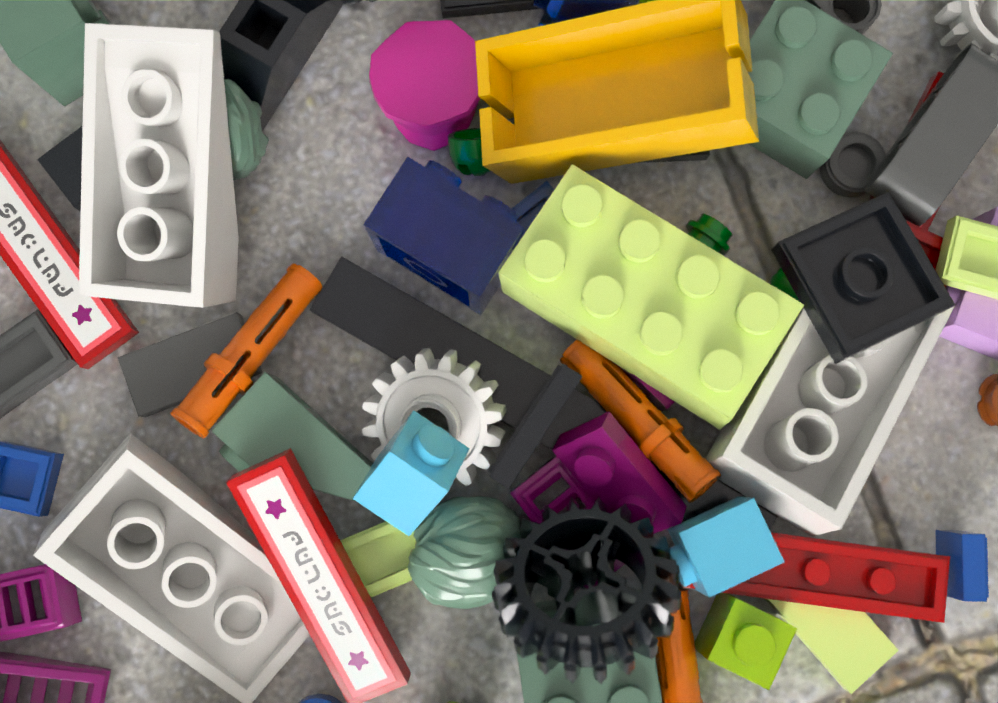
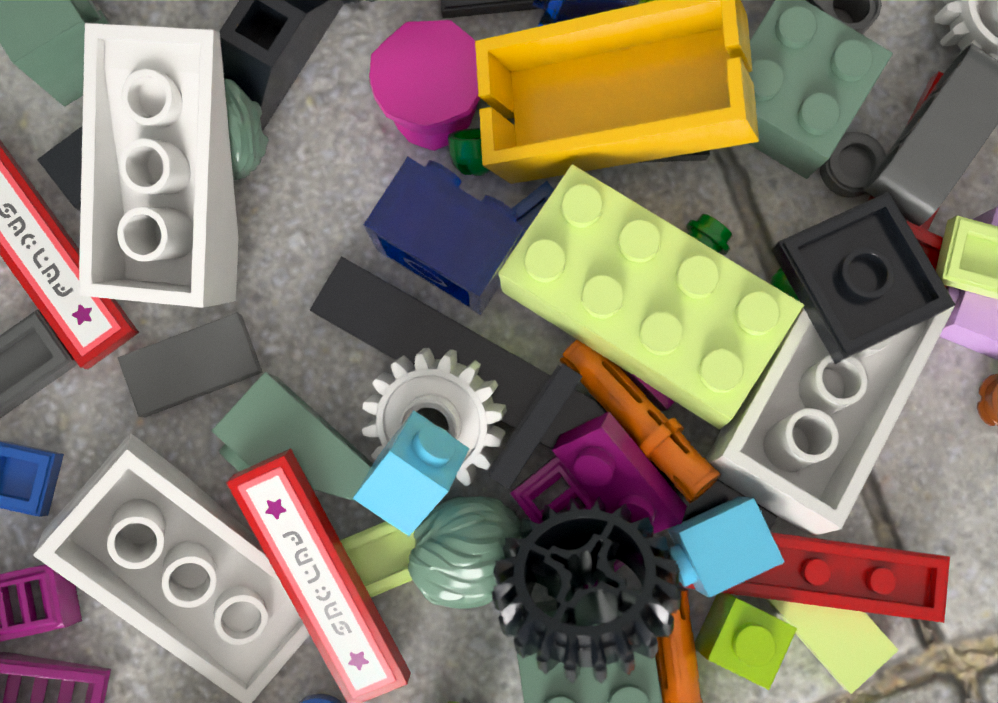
(201, 410): orange pin -> none
(967, 564): blue tile -> none

